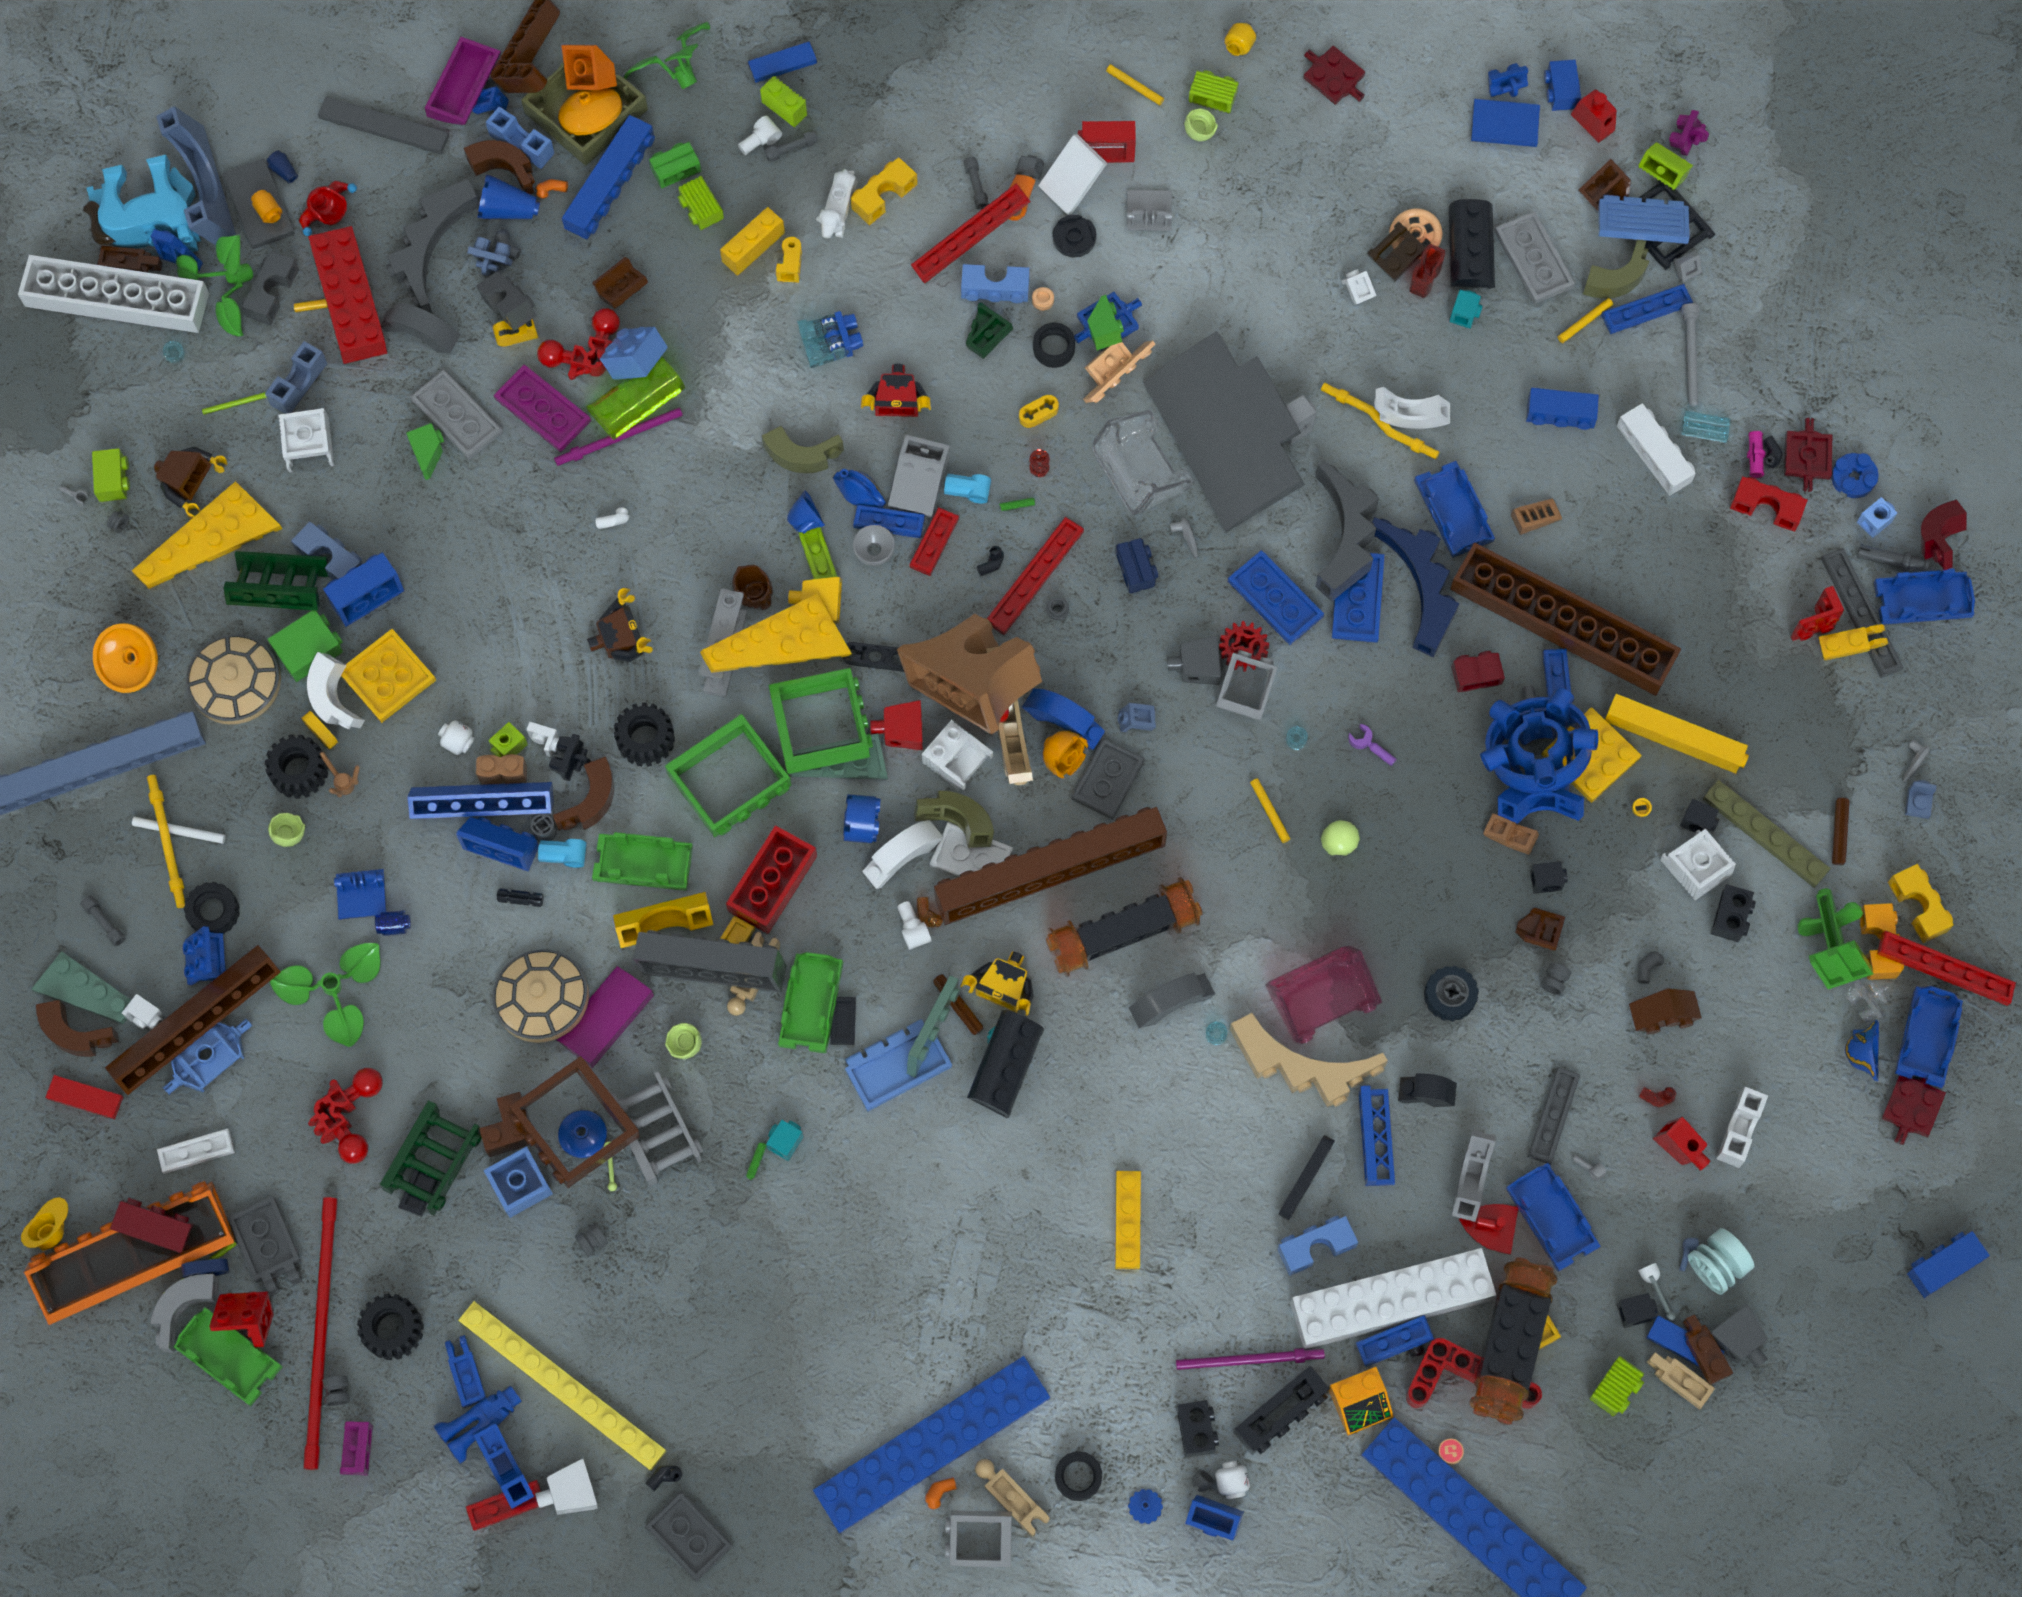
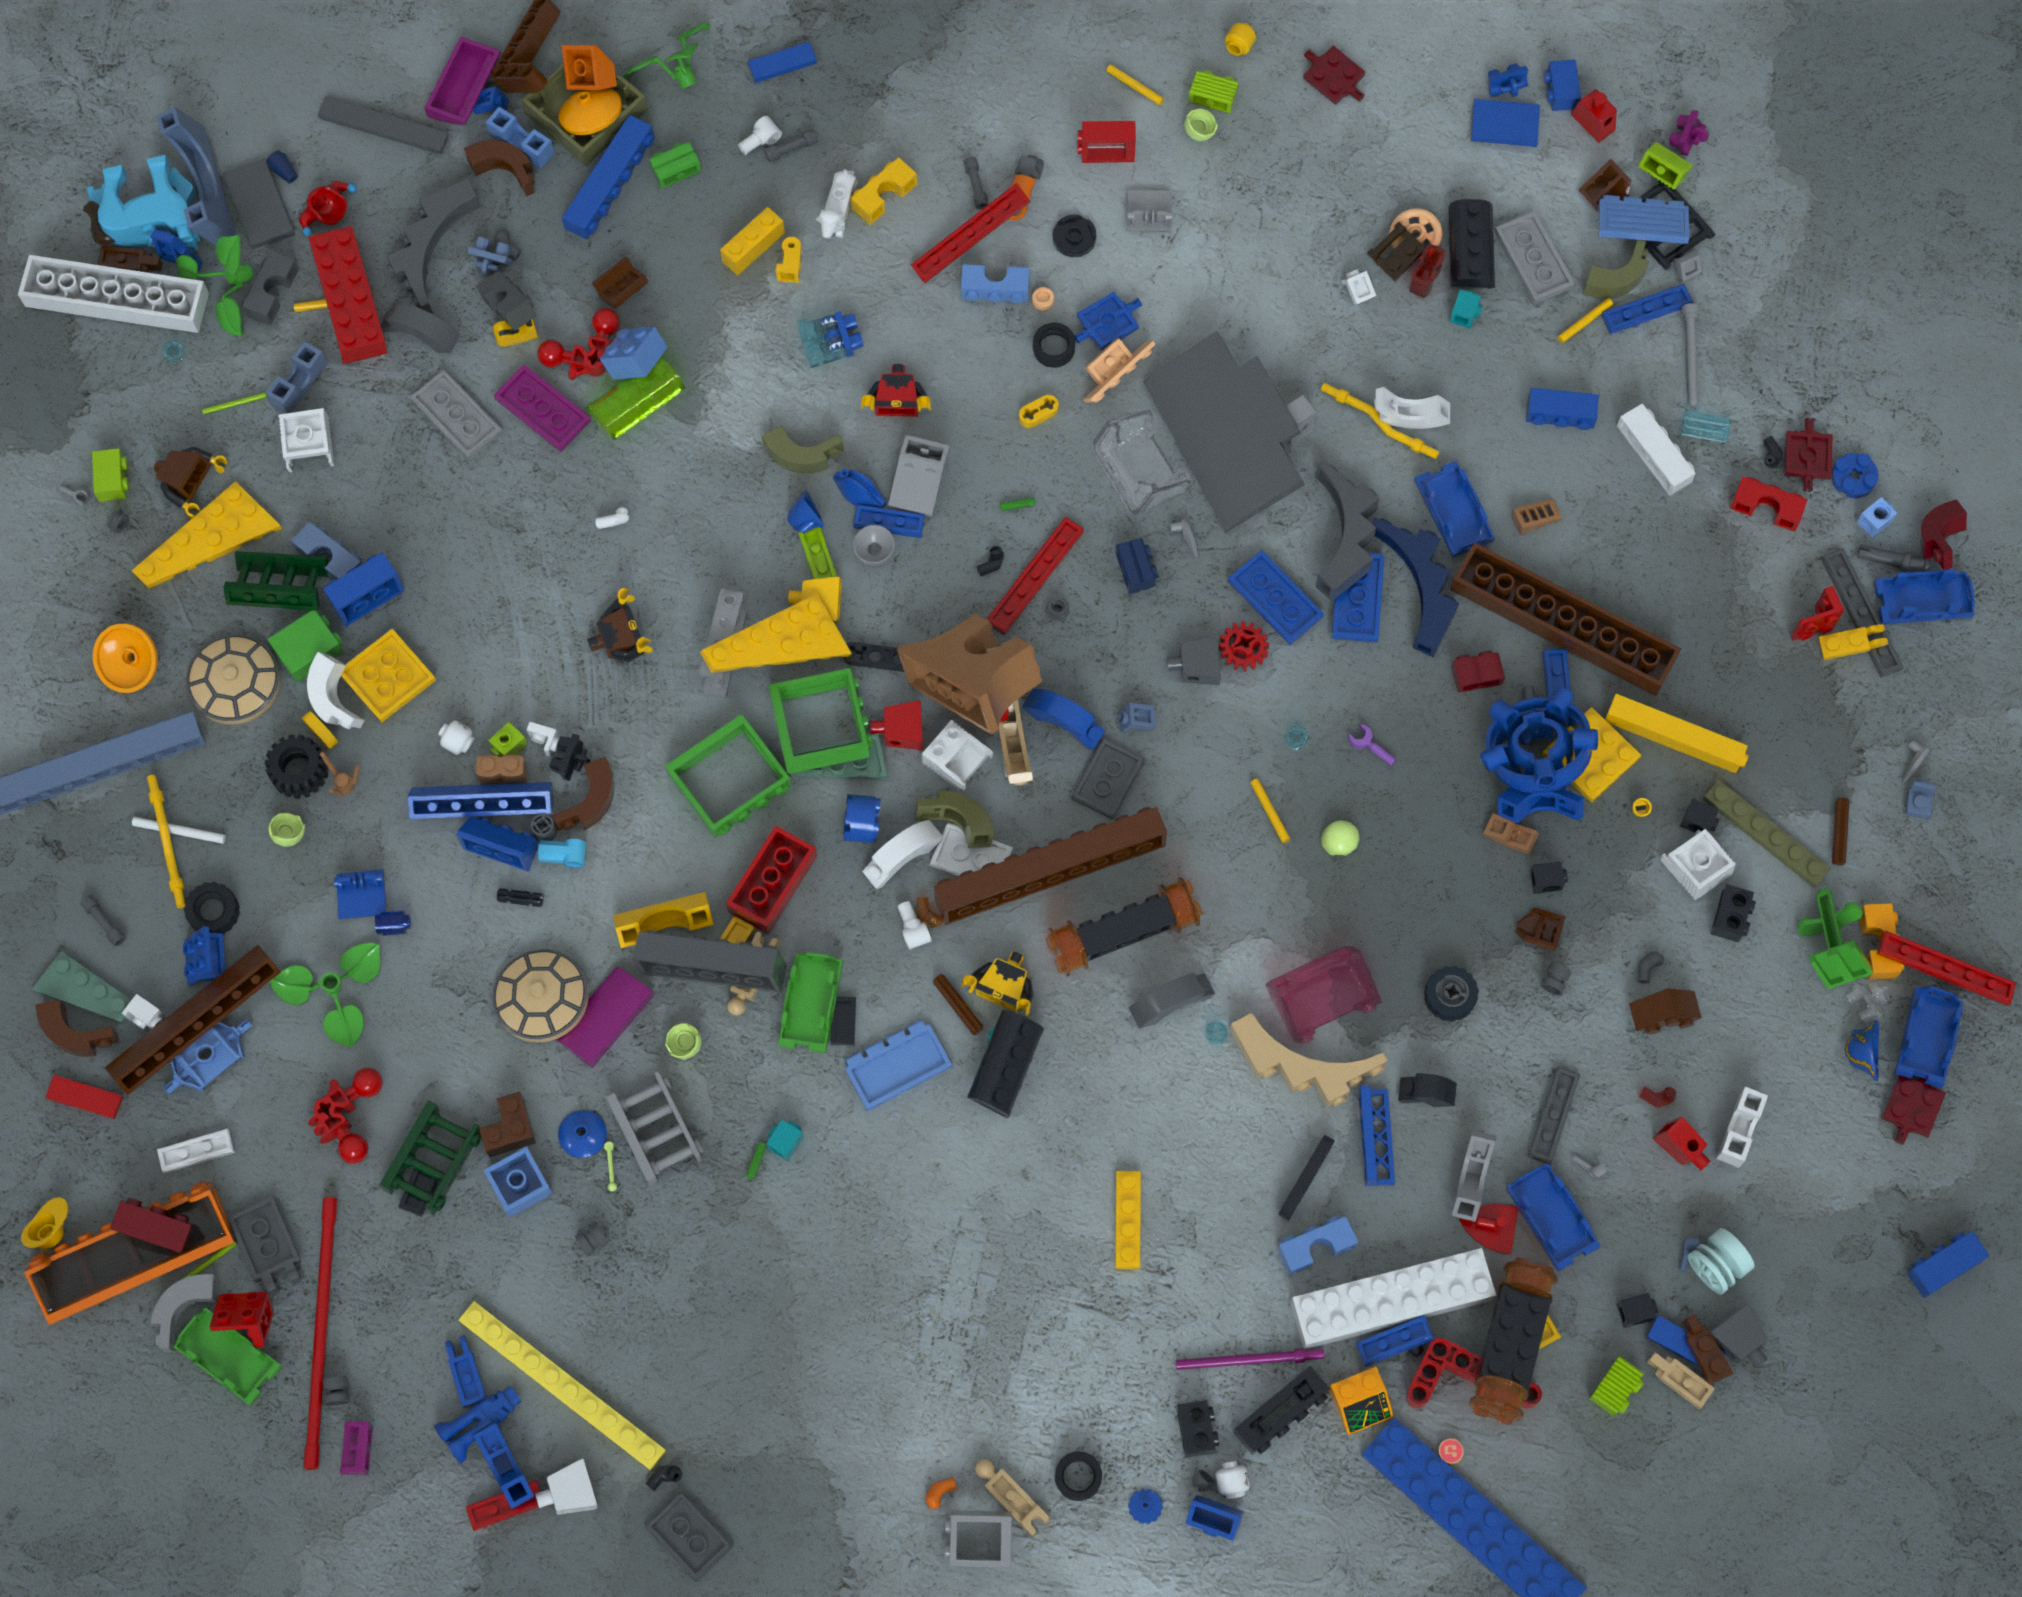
(213, 1266): dark blue beam -> none
(266, 206): light orange brick -> none
(404, 1341): black tyre -> none
(426, 447): bright green slope -> none
(505, 201): blue cone -> none
(546, 1155): reddish brown window -> none
(551, 184): orange arm -> none
(577, 453): magenta bar -> none
(638, 718): black tyre -> none
(643, 861): bright green piece -> none
(700, 202): lime brick -> none
(755, 586): reddish brown hair -> none
(783, 101): lime brick -> none
(931, 1027): sand green wing -> none
(931, 1444): blue plate -> none
(934, 541): red tile -> none
(974, 488): medium azure piece -> none
(987, 331): dark green wing -> none
(1044, 459): clear red bush -> none
(1064, 752): light orange cylinder -> none
(1072, 174): white tile -> none
(1103, 326): bright green slope -> none
(1240, 708): light grey window -> none
(1650, 1275): hinge -> none
(1756, 454): dark pink pin -> none
(1914, 884): yellow arch -> none

